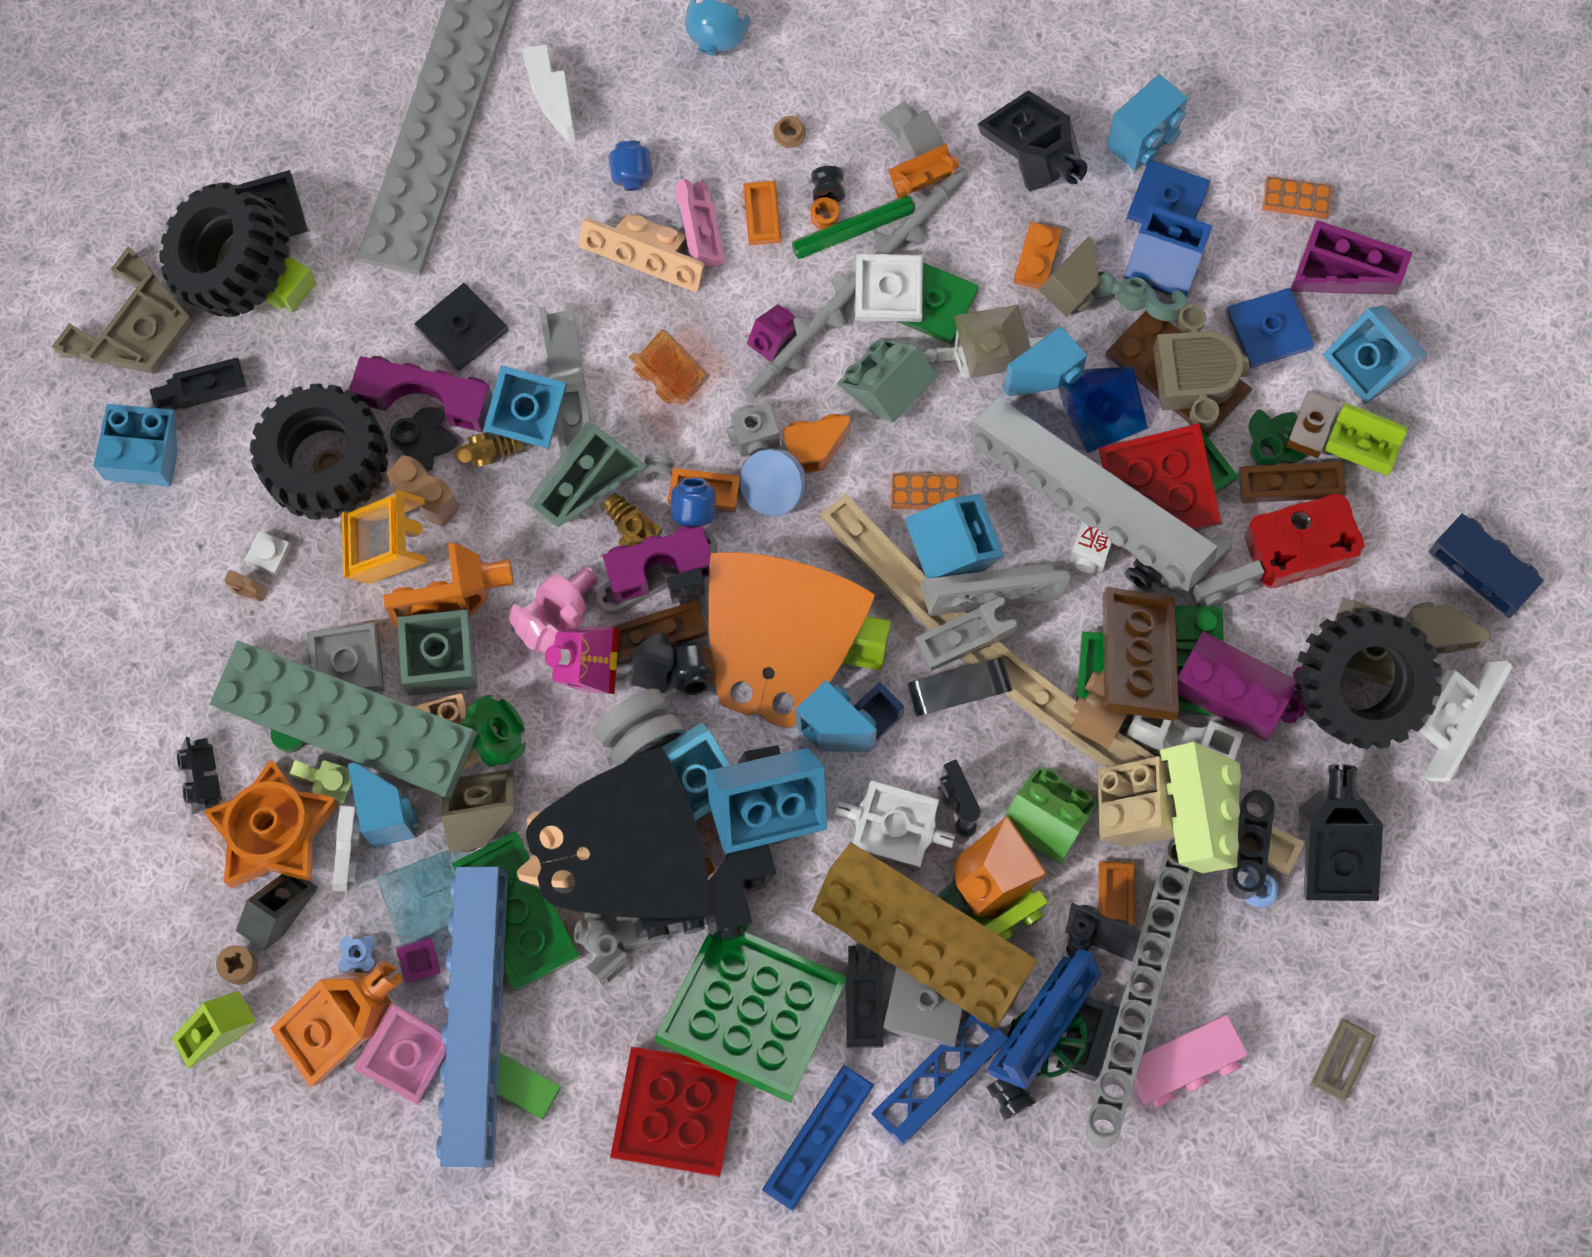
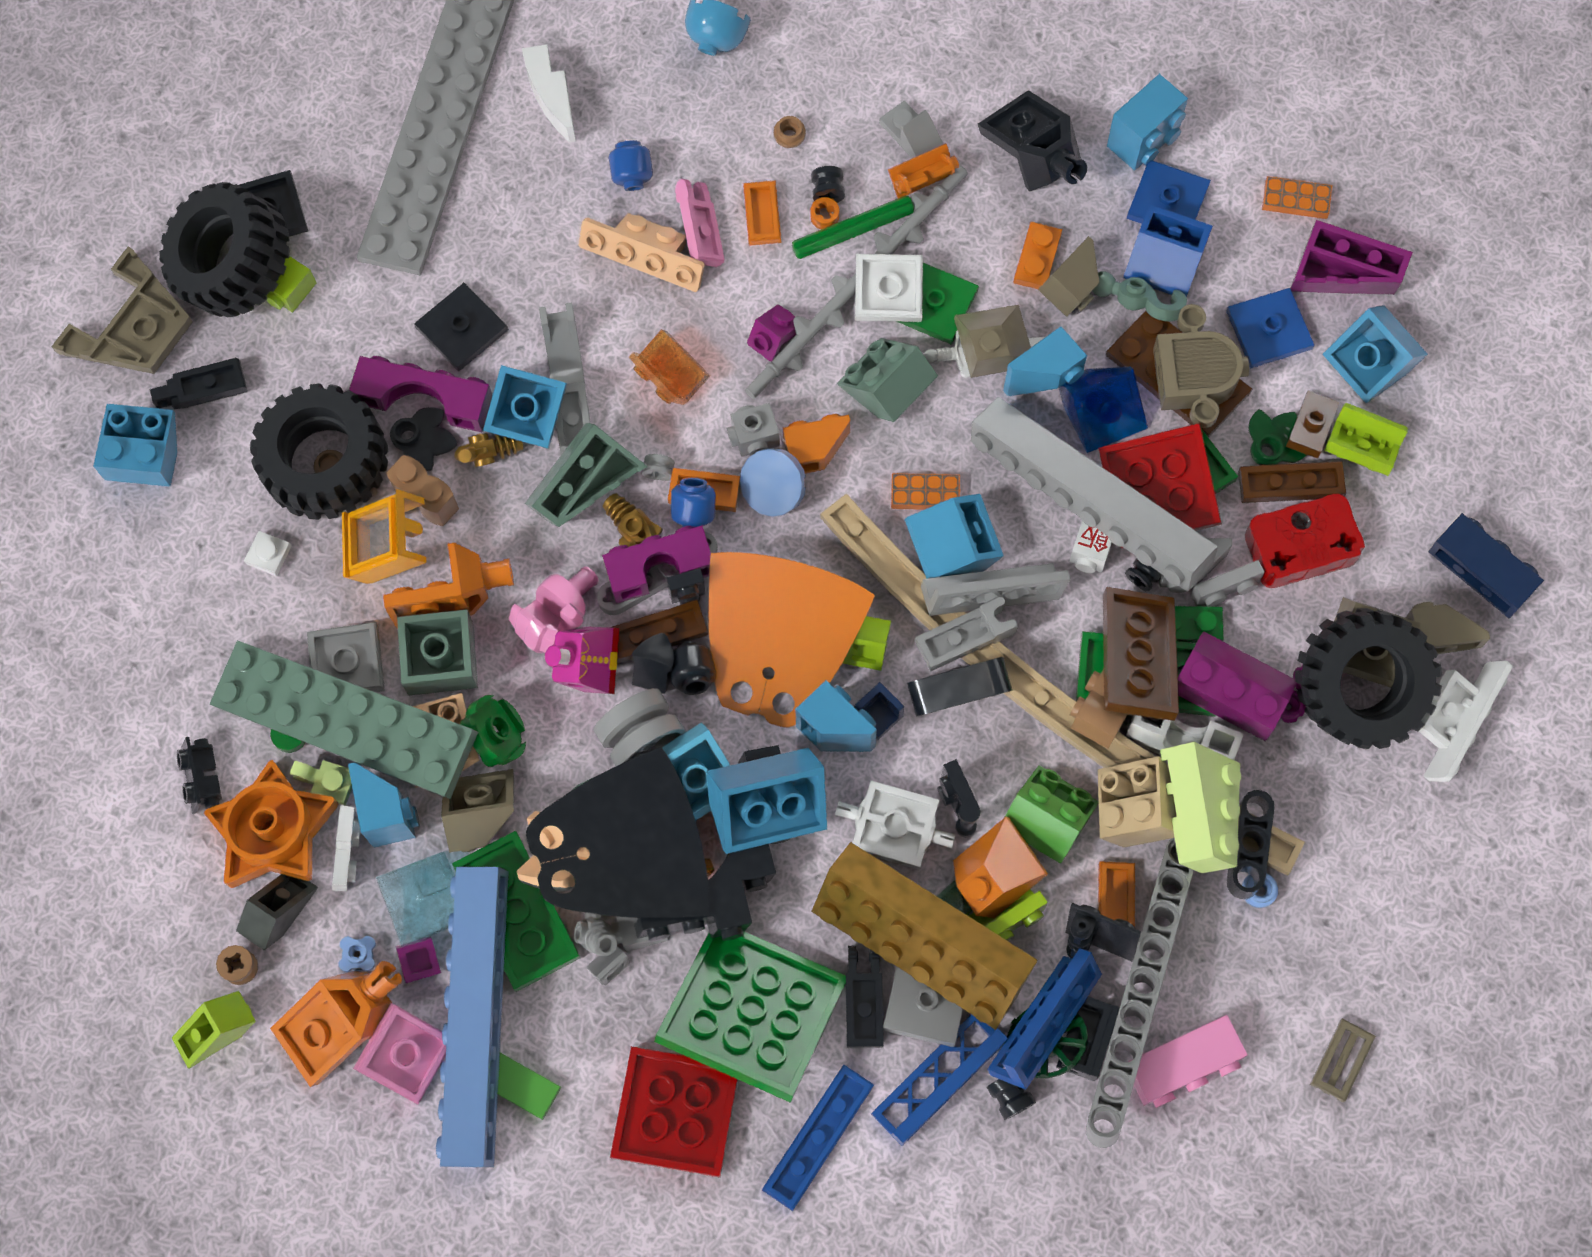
(245, 587): medium nougat tile -> none
(1341, 842): black plate -> none

